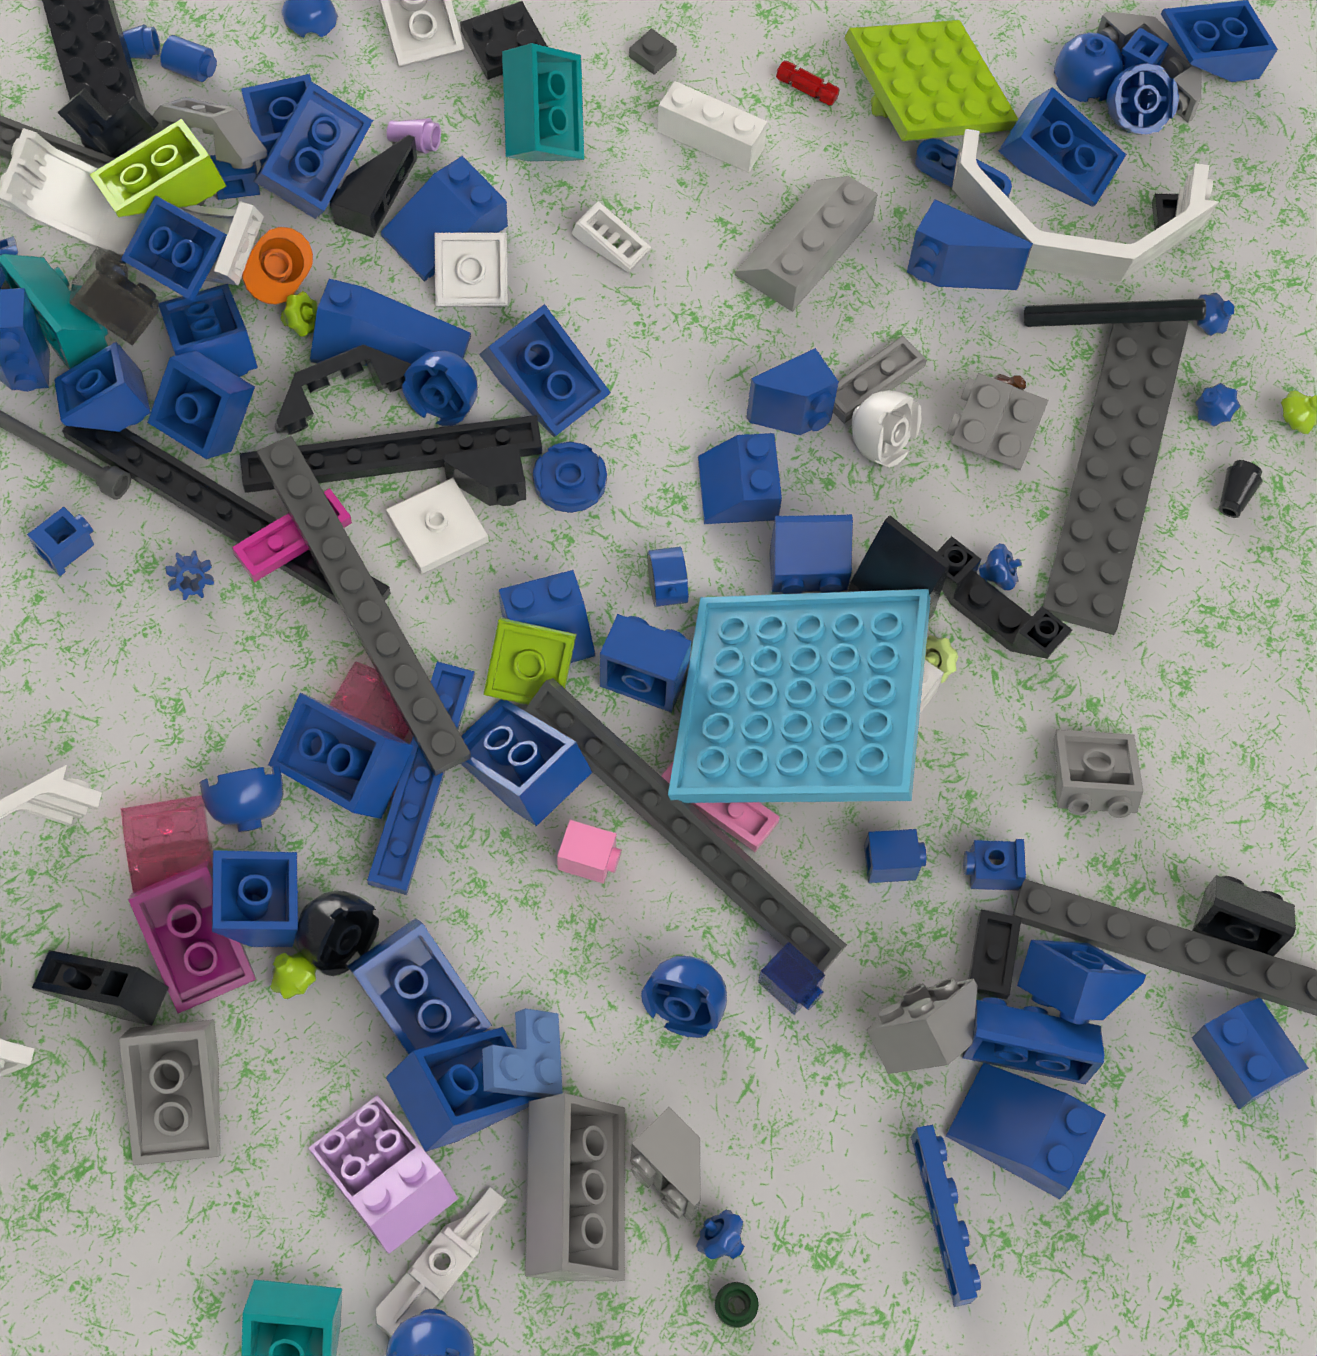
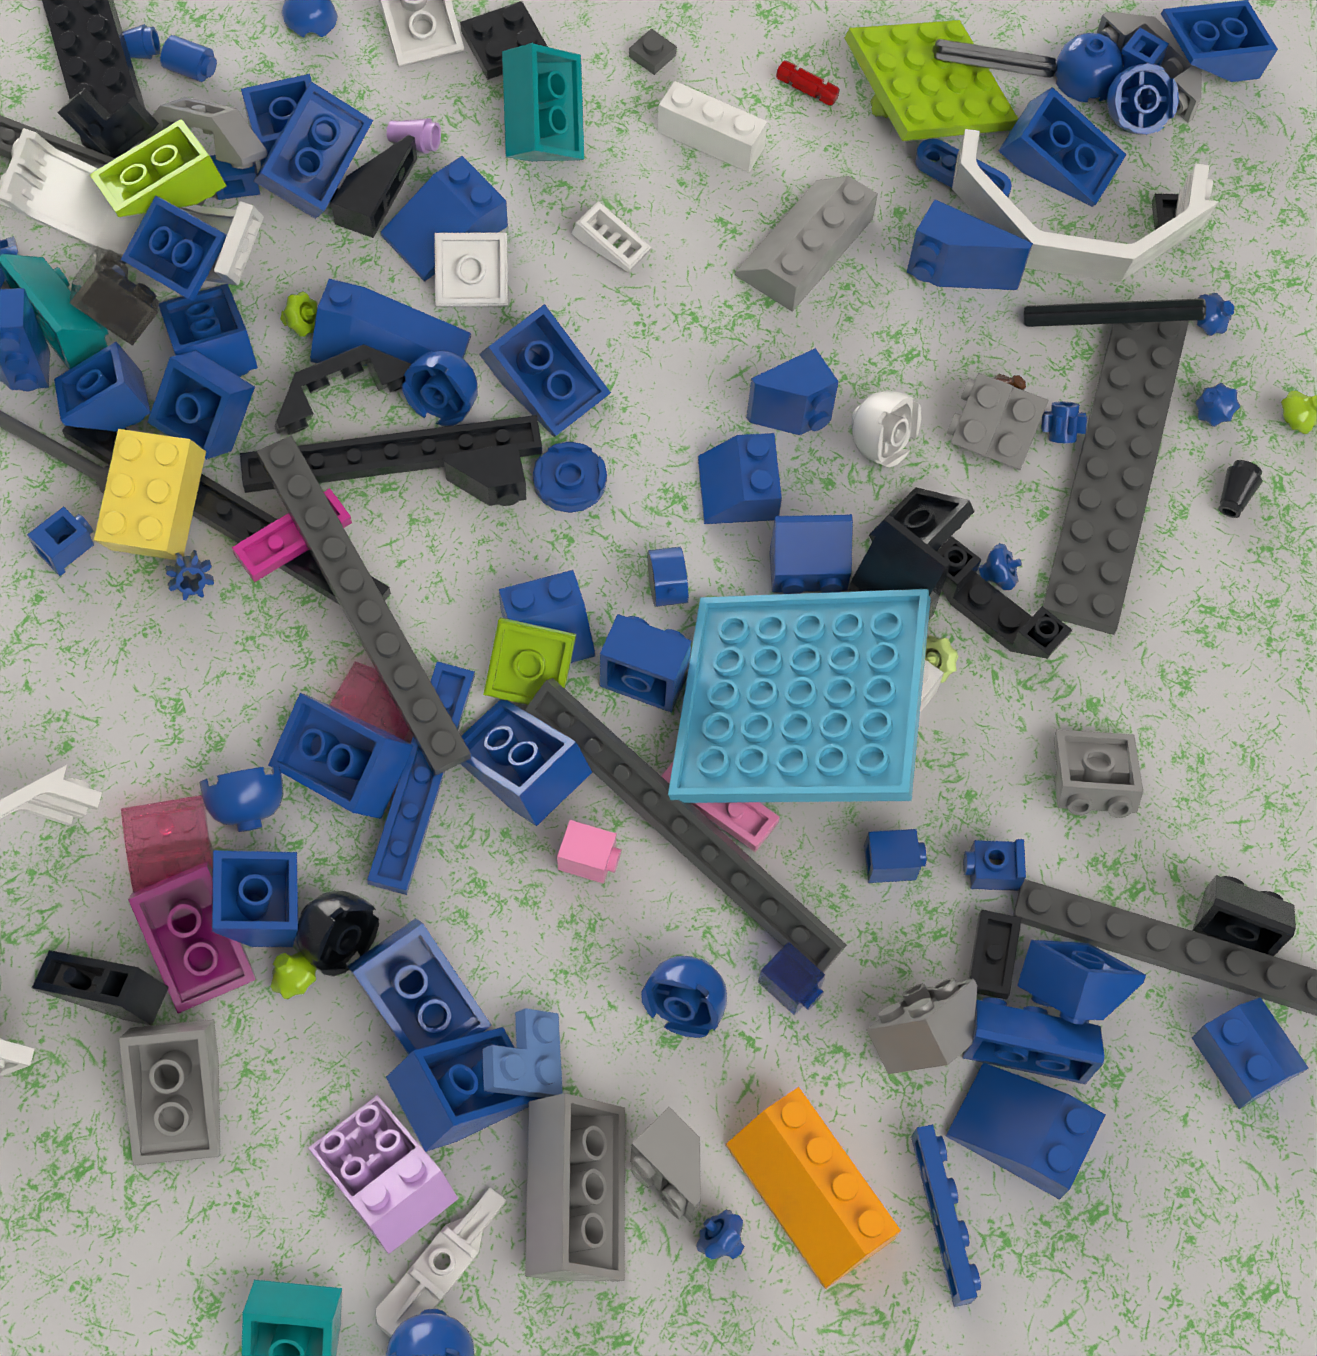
(150, 494): none -> light yellow brick
(277, 265): orange piece -> none
(437, 525): white plate -> none
(740, 1291): dark green plate -> none
(812, 1188): none -> light orange slope
(877, 374): light grey tile -> none
(930, 516): none -> black plate
(994, 58): none -> axle
(1064, 422): none -> blue gear

